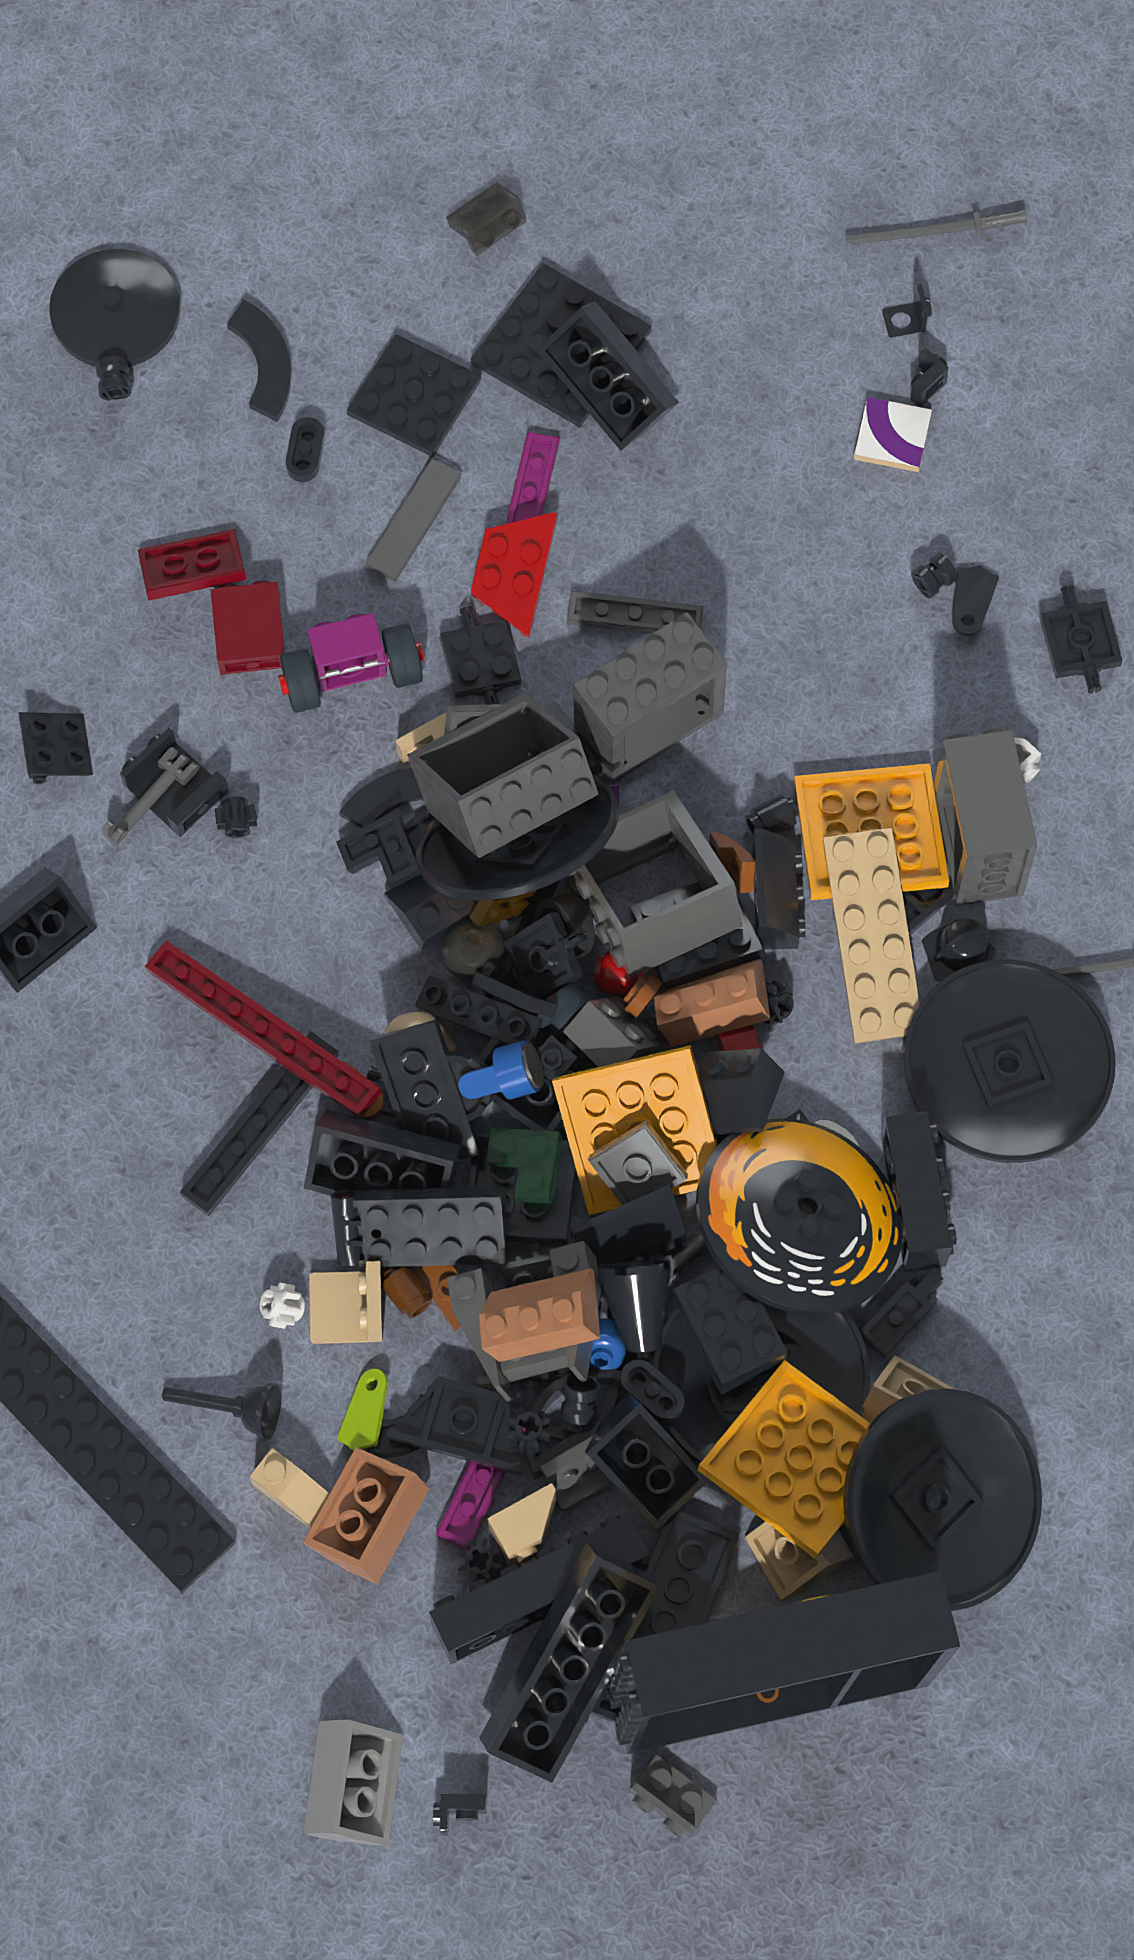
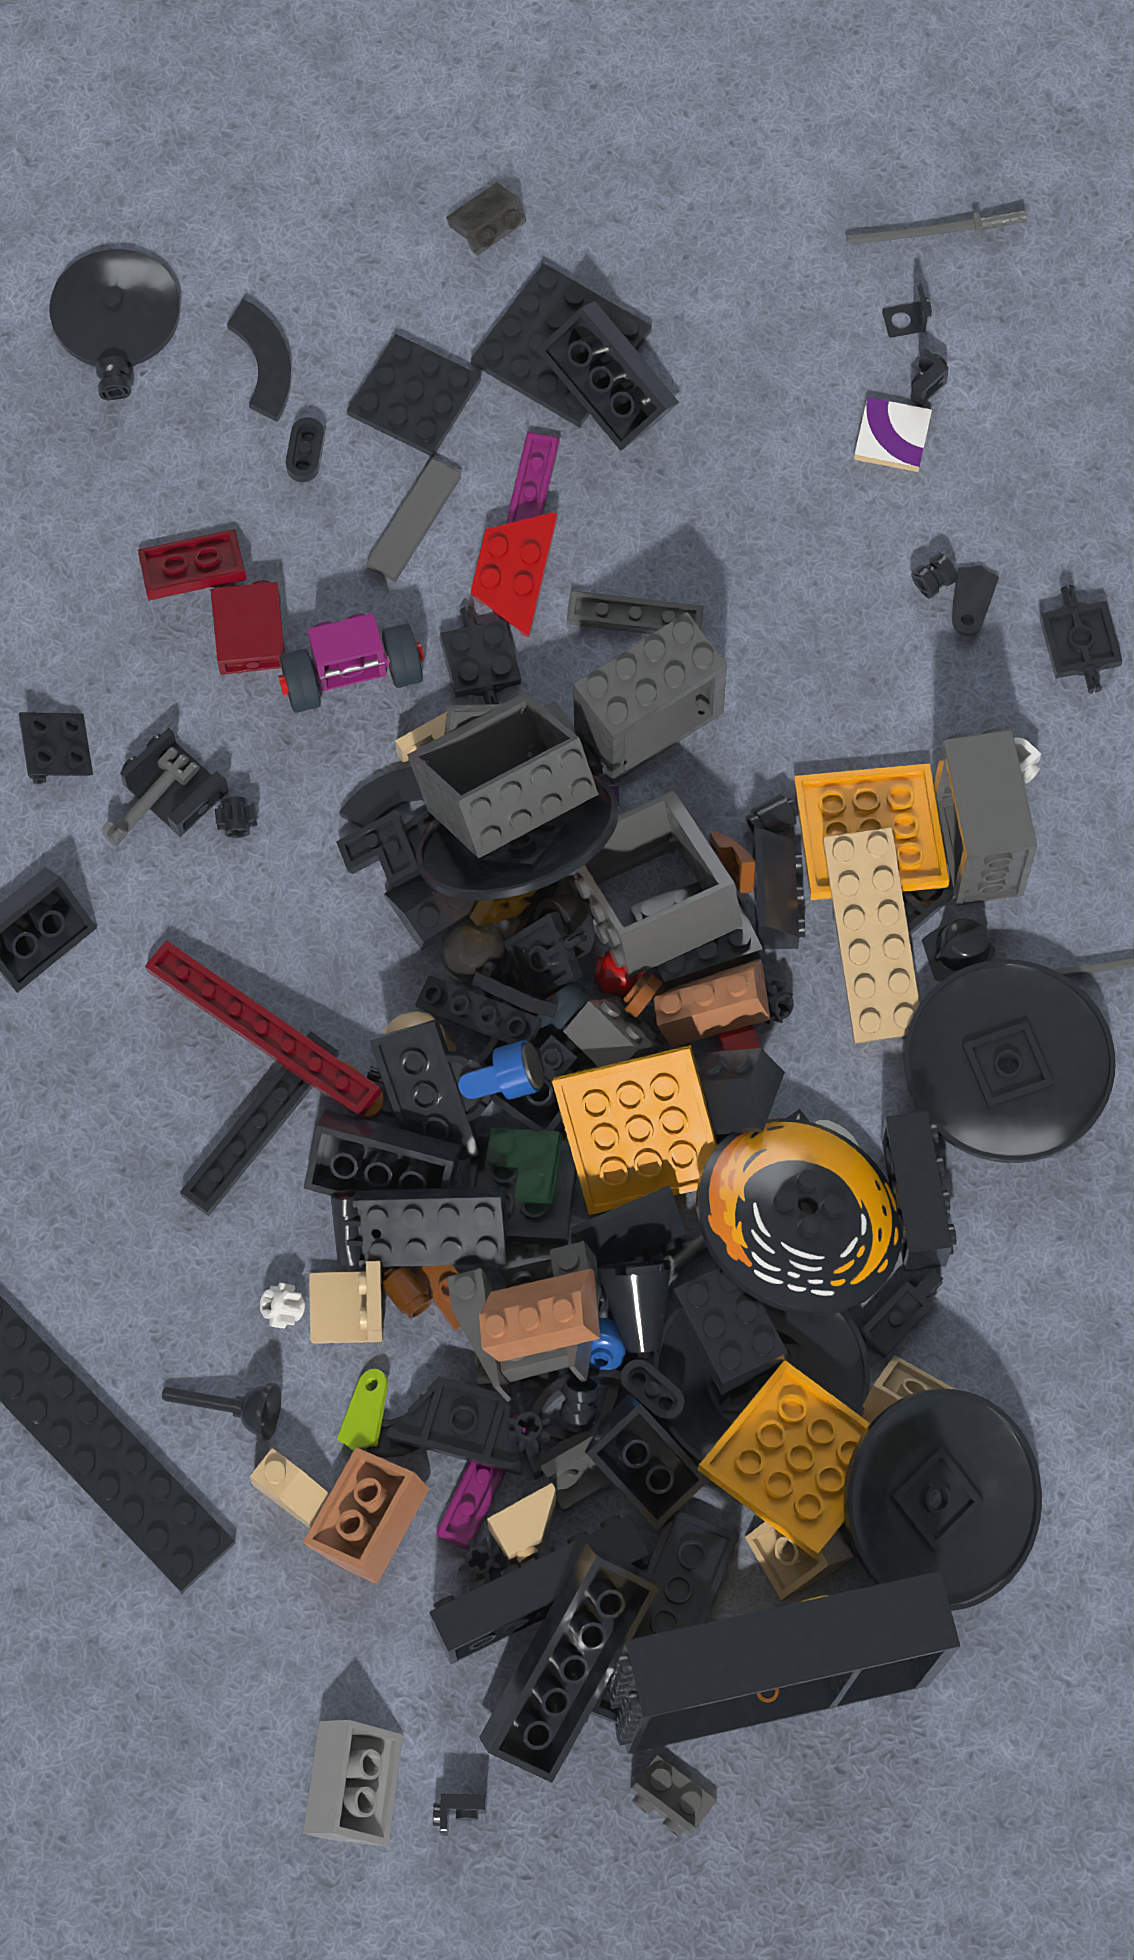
(637, 1164): dark grey plate -> none

